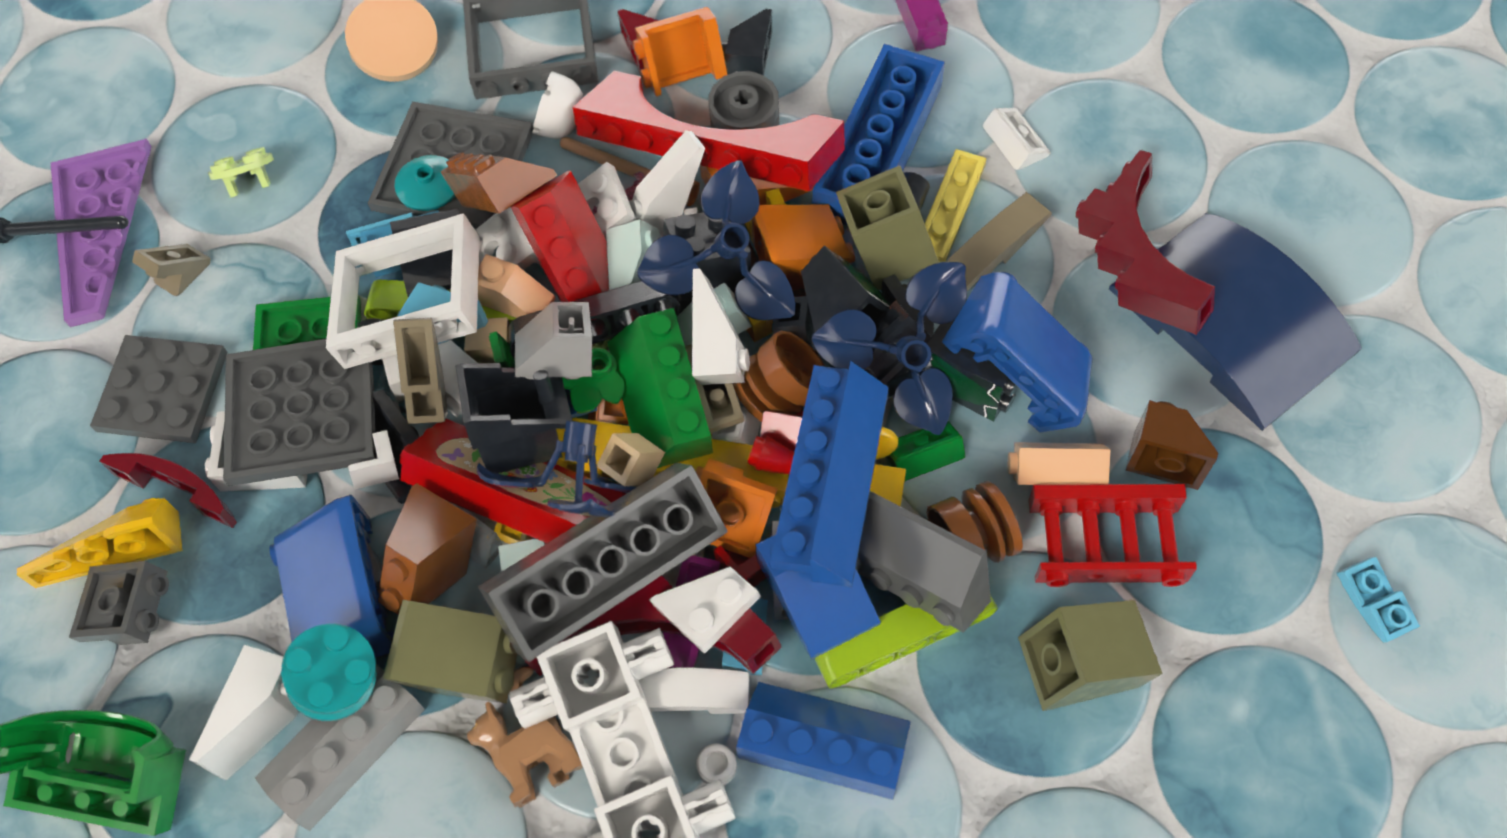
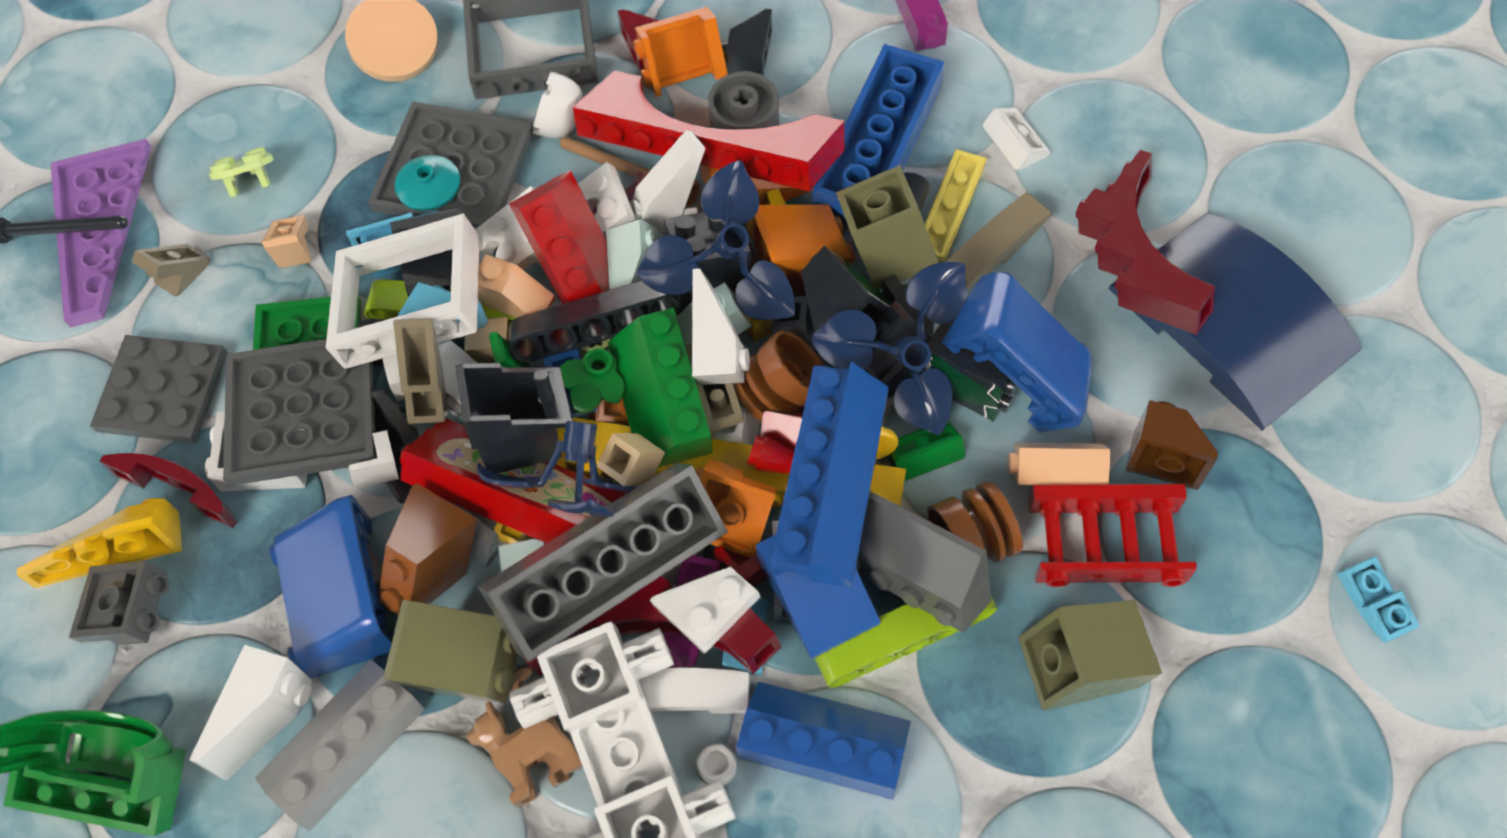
(287, 242): none -> light nougat slope
(329, 672): teal wheel -> none
(493, 181): slope -> none
(556, 342): light grey slope -> none

